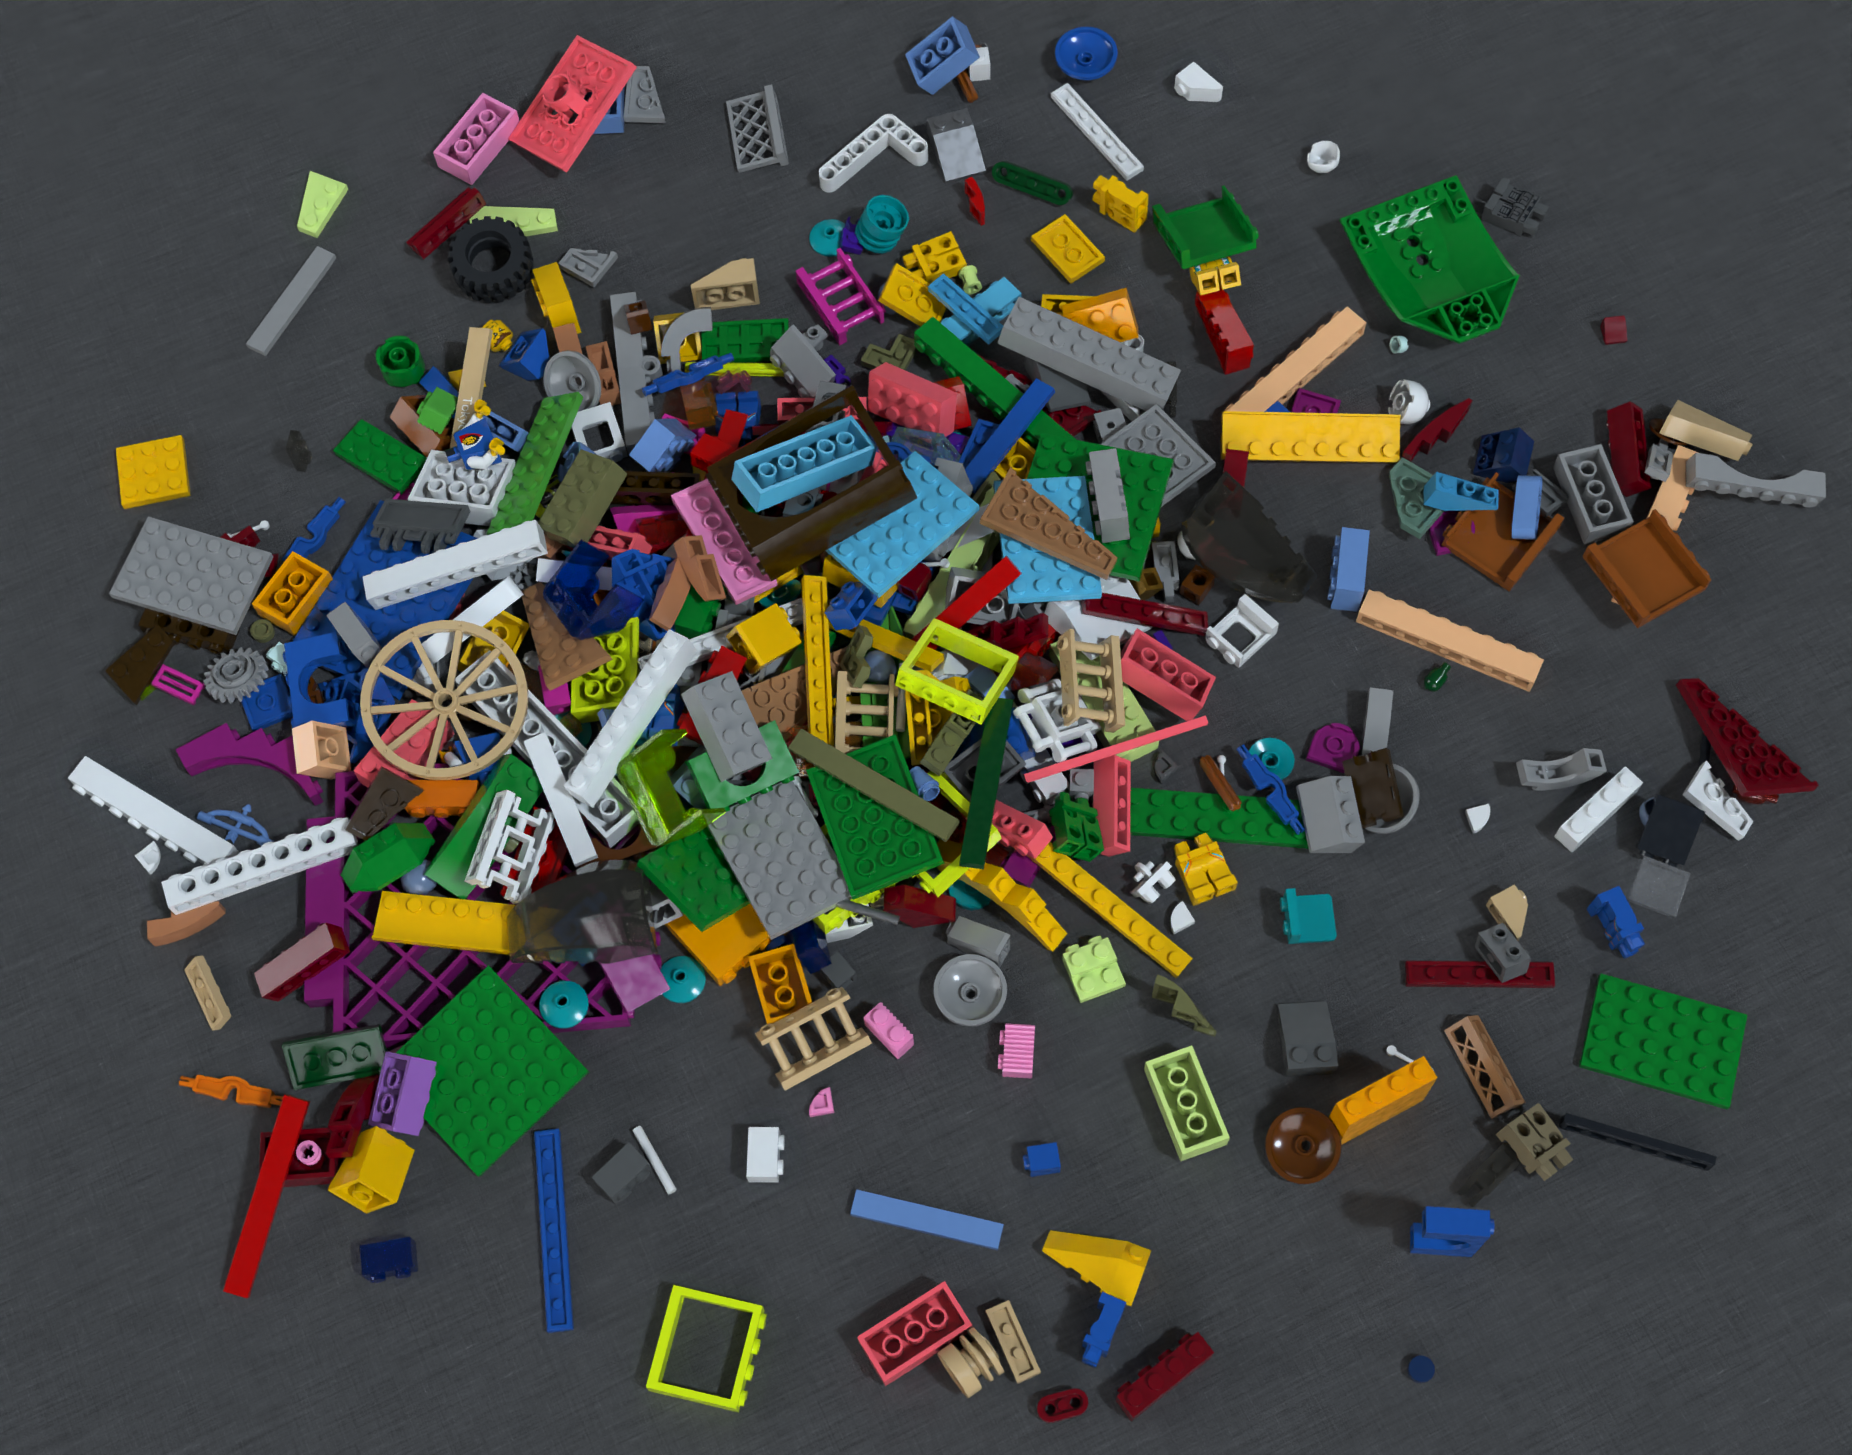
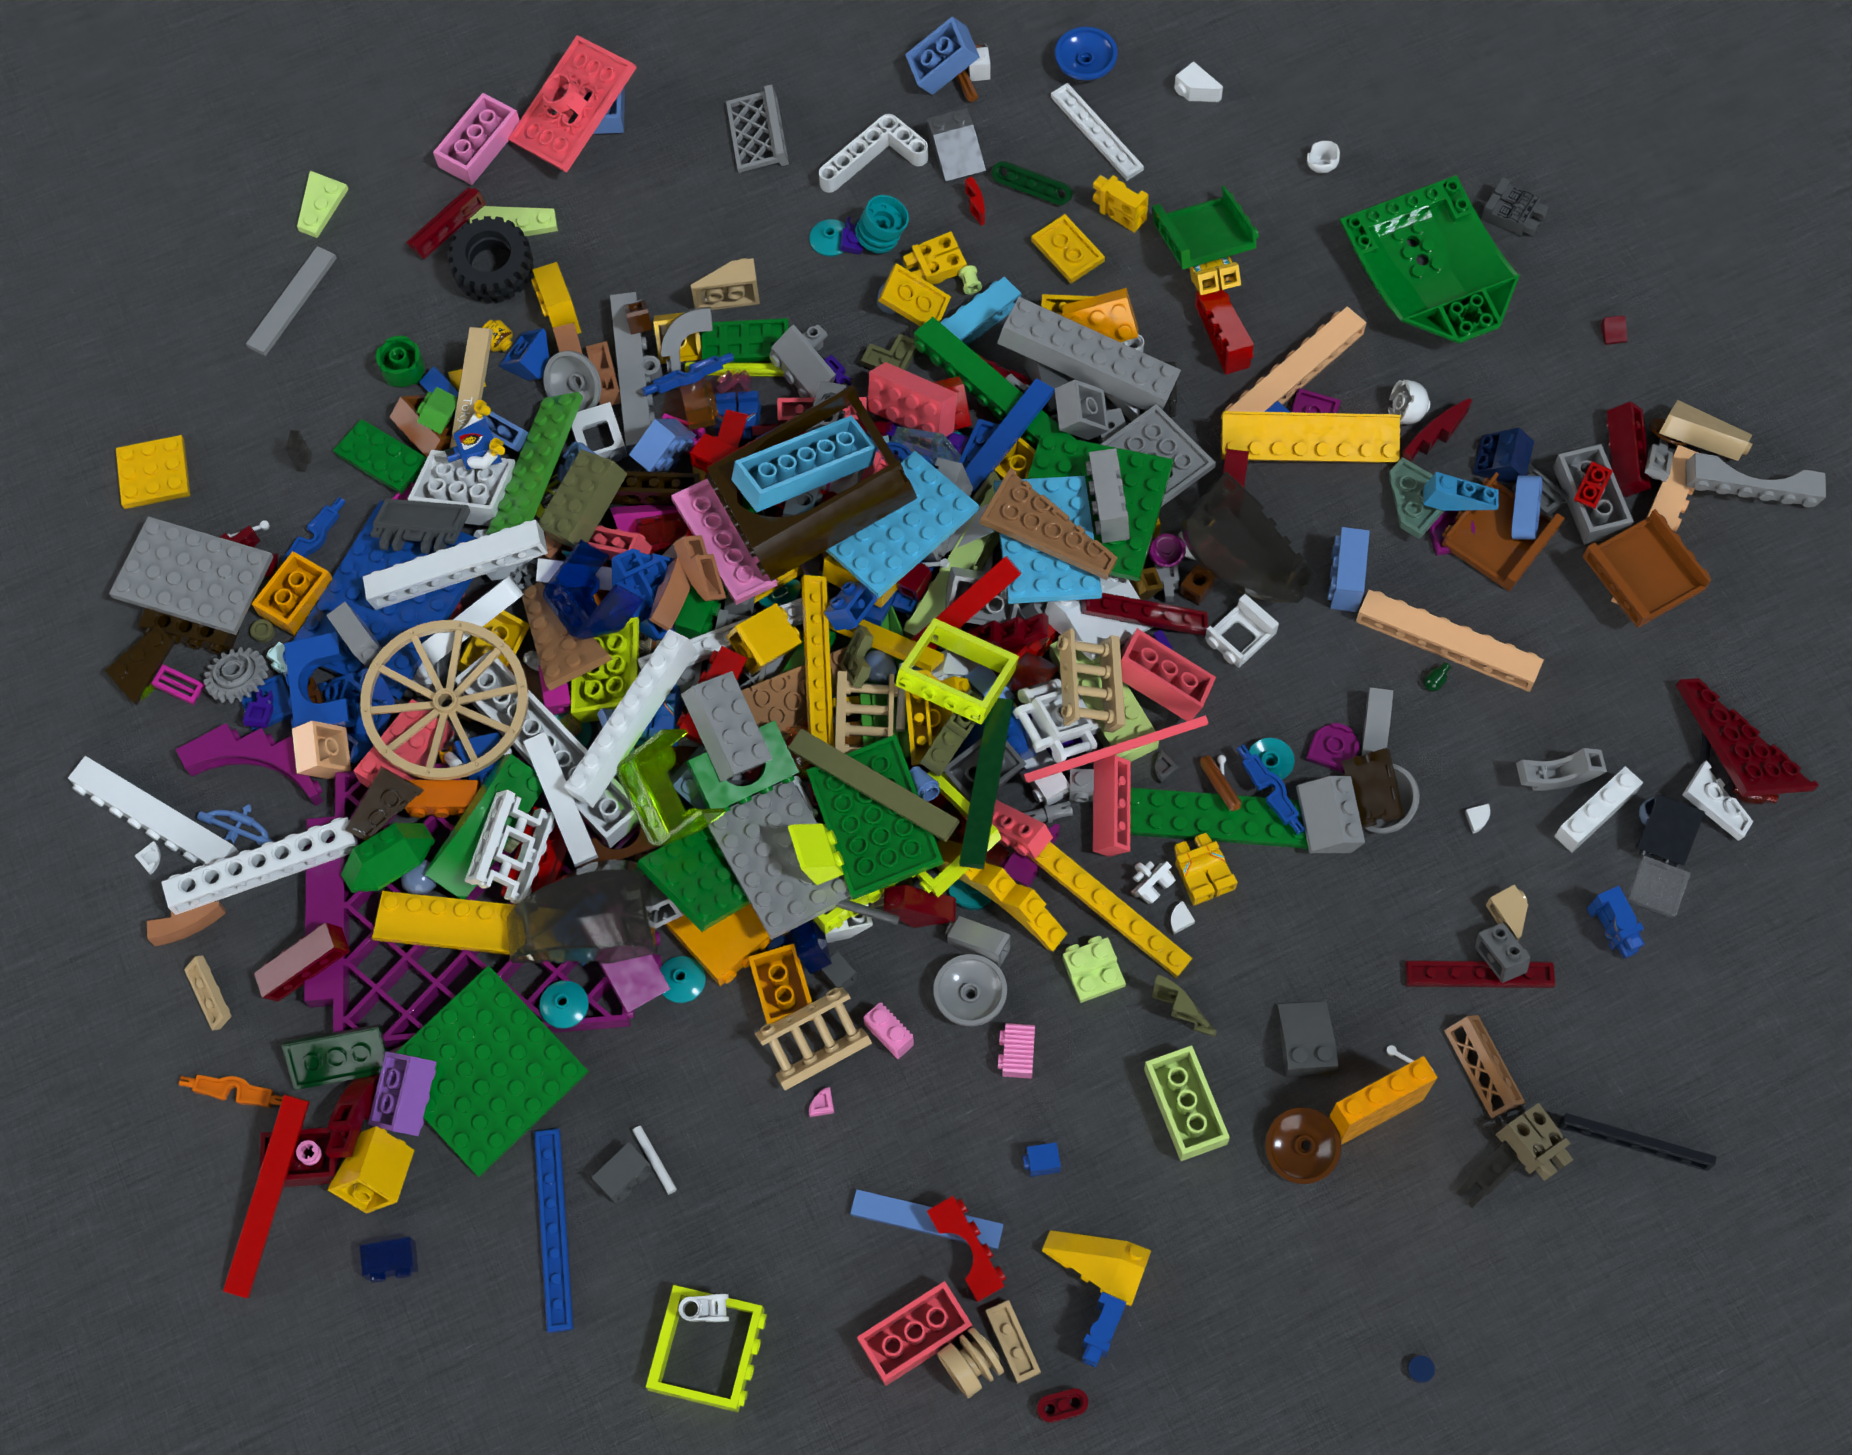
(260, 712): none -> dark purple plate
(587, 265): light grey wing -> none
(641, 98): light grey wing -> none
(706, 1308): none -> white piece
(764, 1154): white brick -> none
(816, 852): none -> neon yellow slope
(827, 312): dark pink fence -> none
(950, 1218): none -> red arch
(965, 308): dark azure plate -> none
(1076, 828): green hips -> none
(1081, 410): none -> light grey brick
(1164, 1376): dark red brick -> none
(1167, 550): none -> magenta hair
(1308, 917): teal bracket -> none
(1394, 344): light aqua hinge -> none
(1451, 1231): blue arch -> none
(1593, 485): none -> red slope
(1663, 1041): green plate -> none

